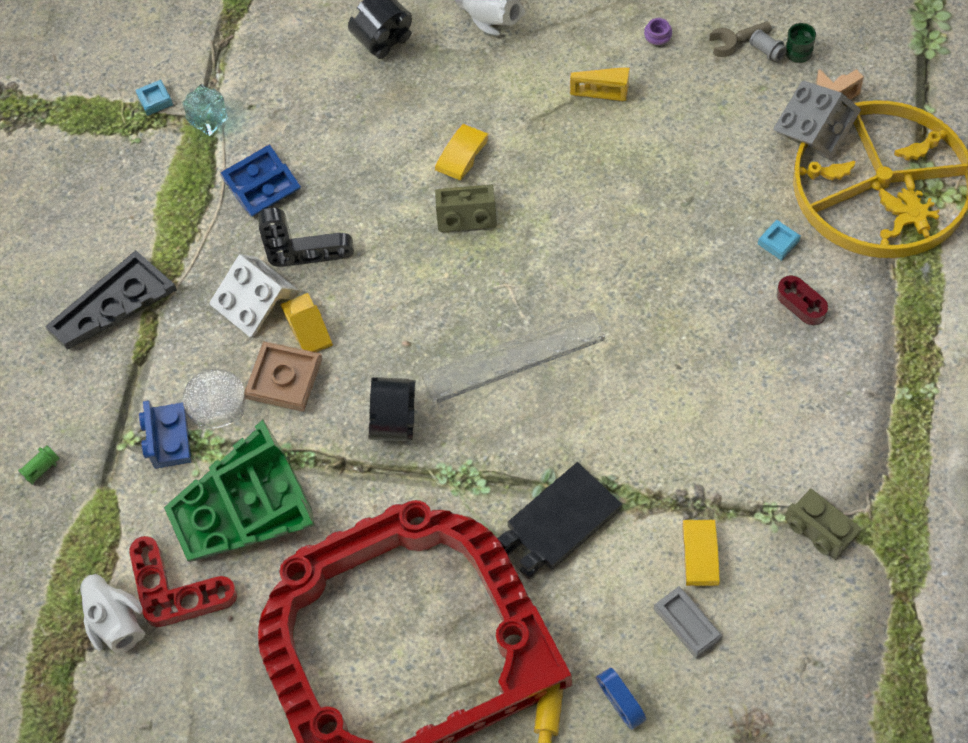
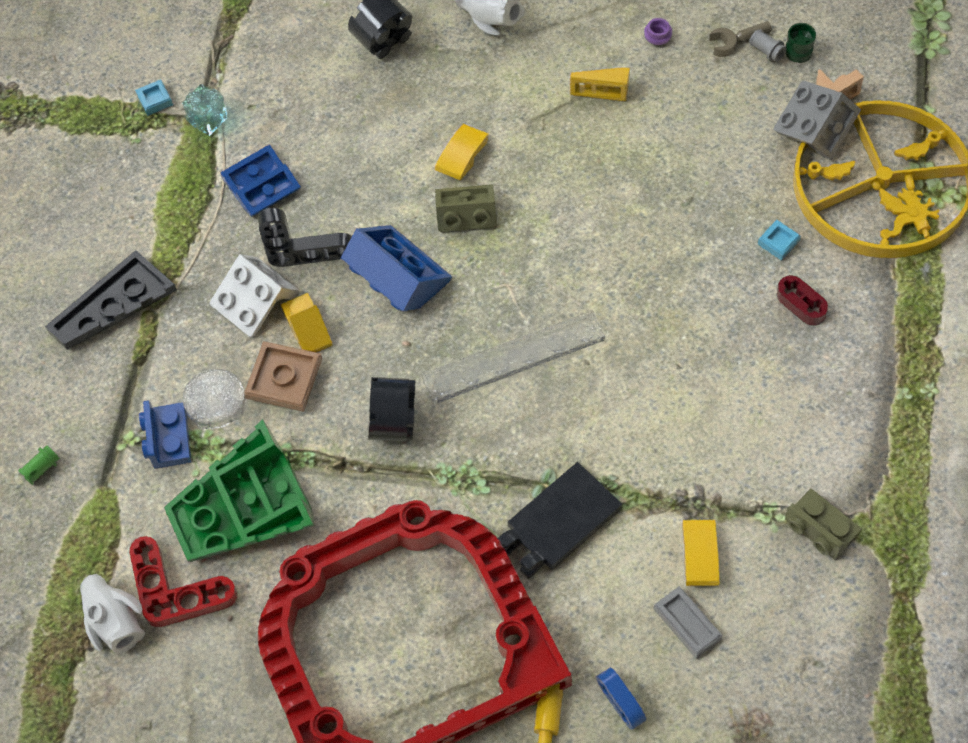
(394, 266): none -> blue slope

